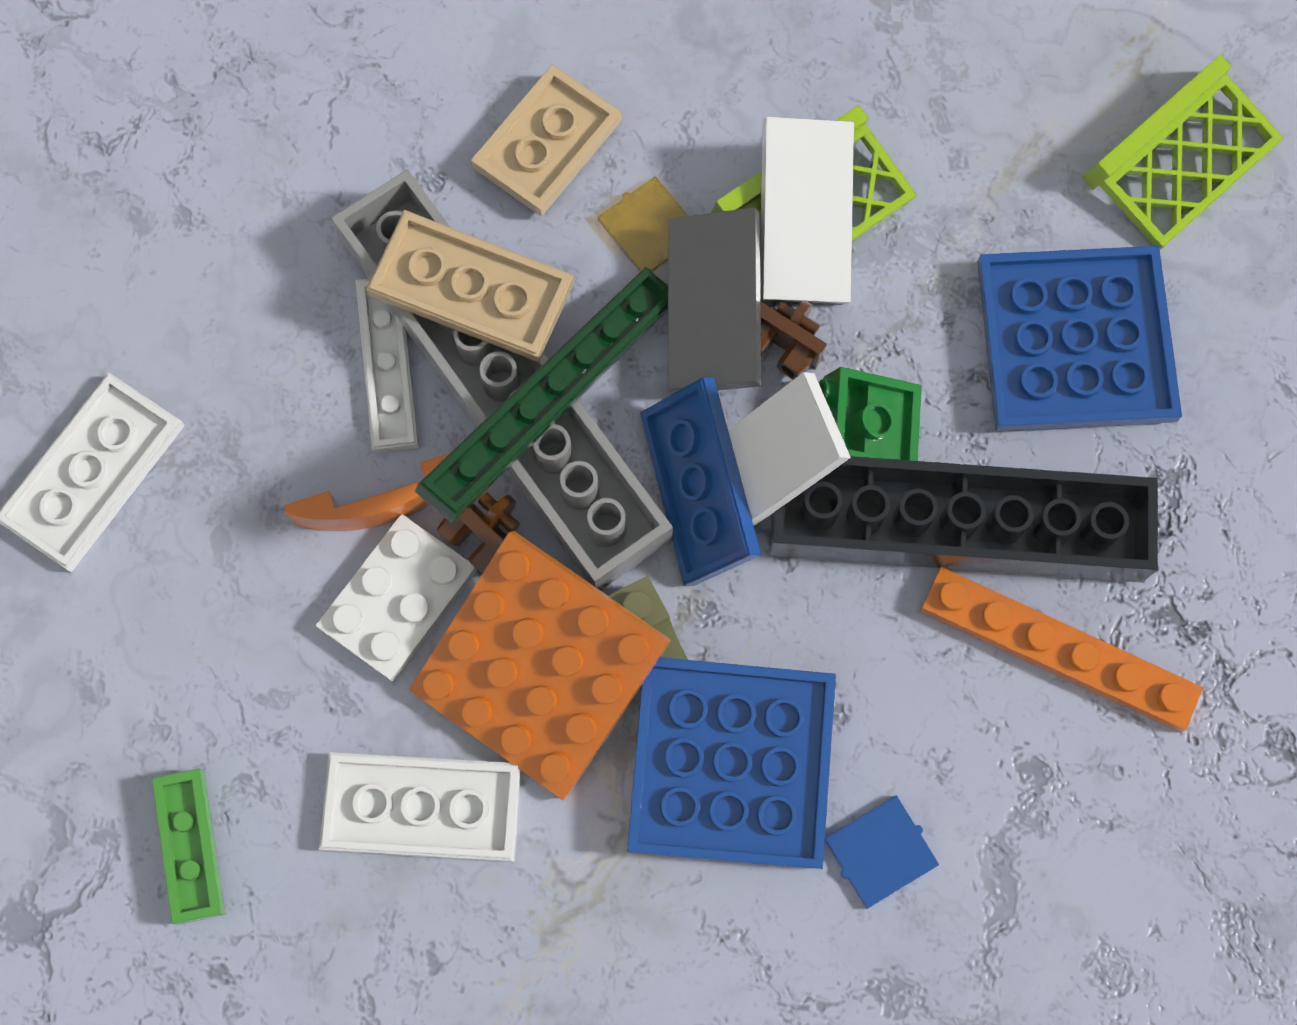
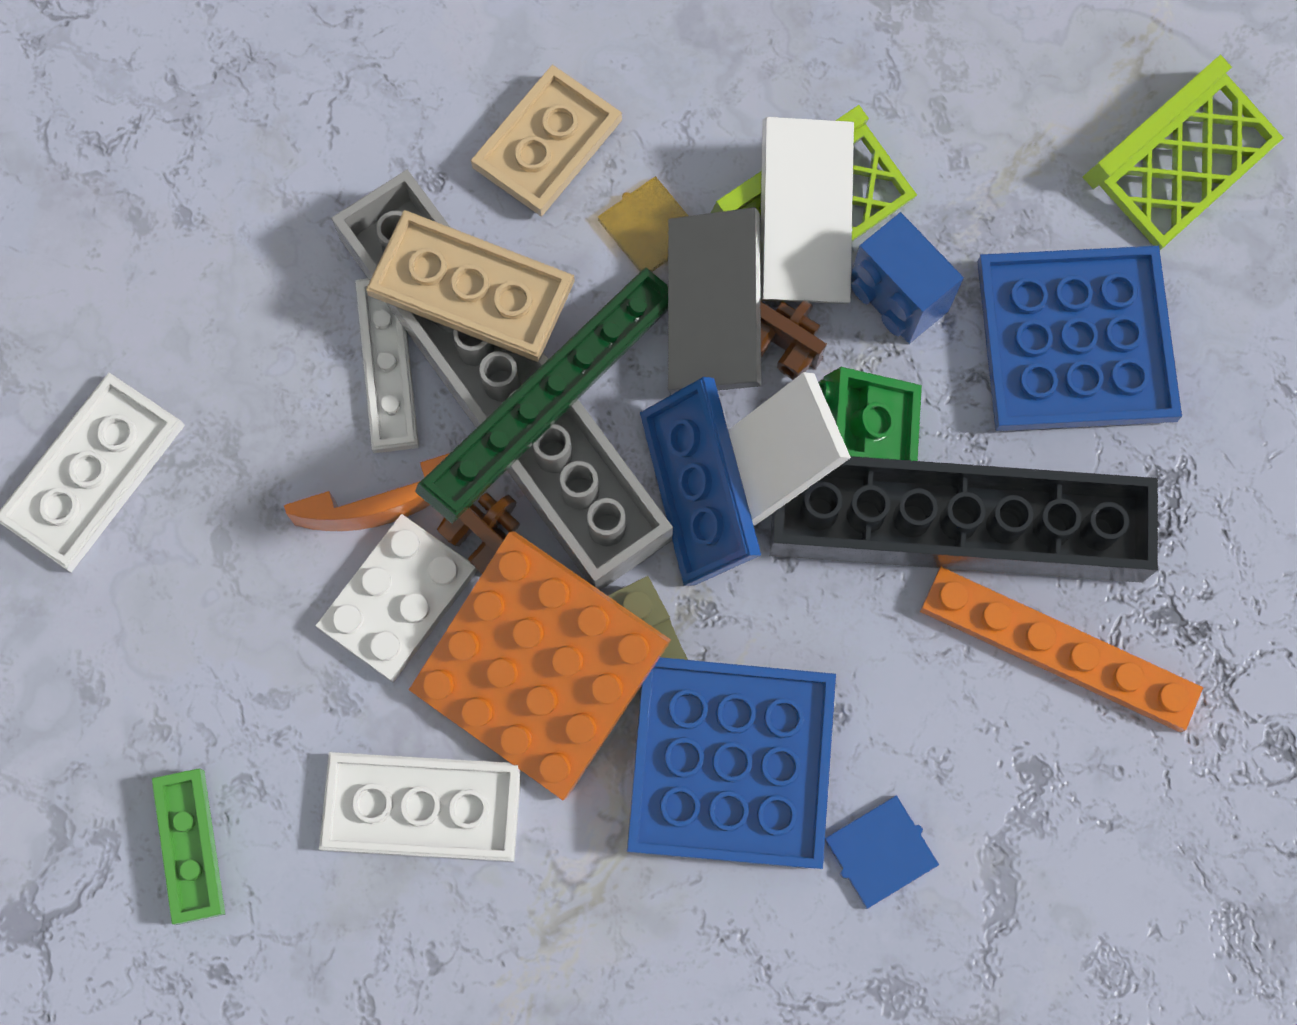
(904, 278): none -> blue brick

